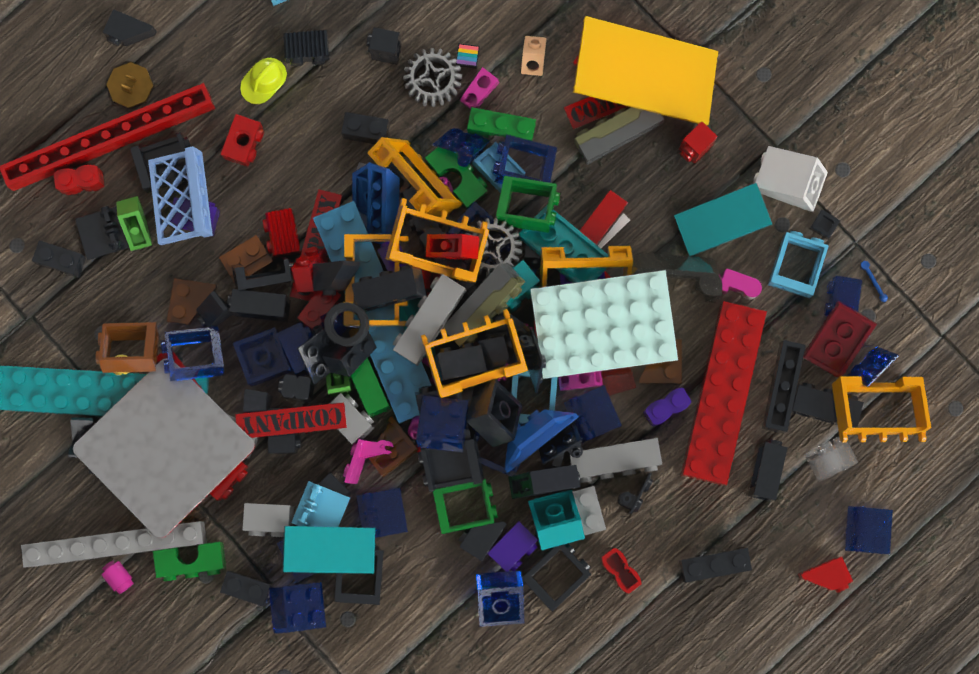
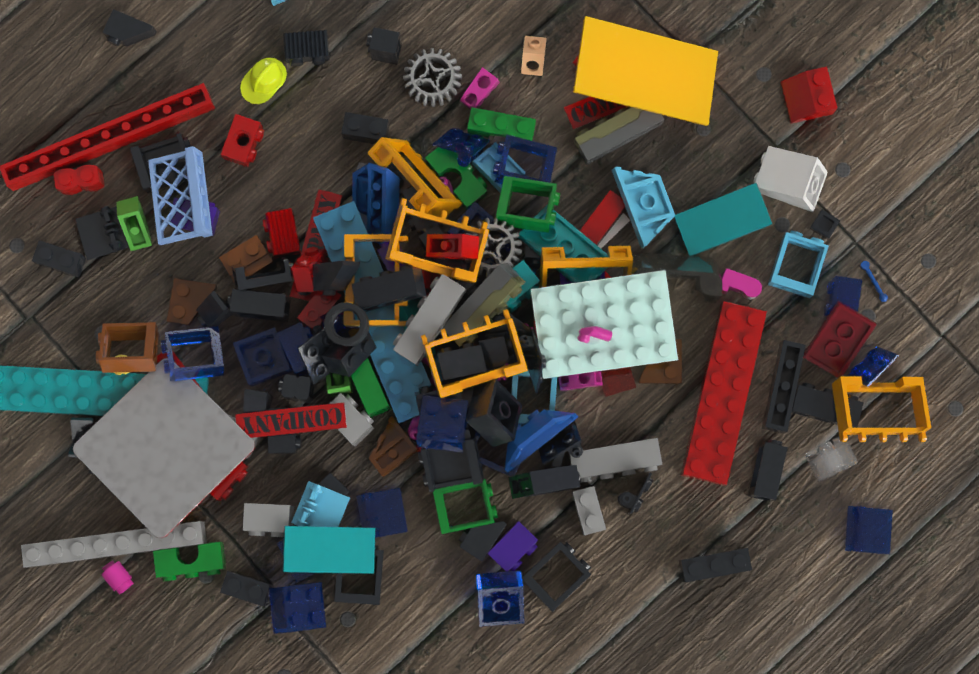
(129, 85): pearl gold piece -> none
(360, 451): dark pink plate -> none
(467, 55): tile -> none
(556, 519): teal brick -> none
(594, 331): none -> dark pink arm
(594, 413): clear blue hinge -> none
(617, 565): red brick -> none
(645, 202): none -> medium azure wing
(662, 409): dark purple brick -> none
(697, 143): red brick -> none
(809, 95): none -> red slope
(829, 575): red slope -> none

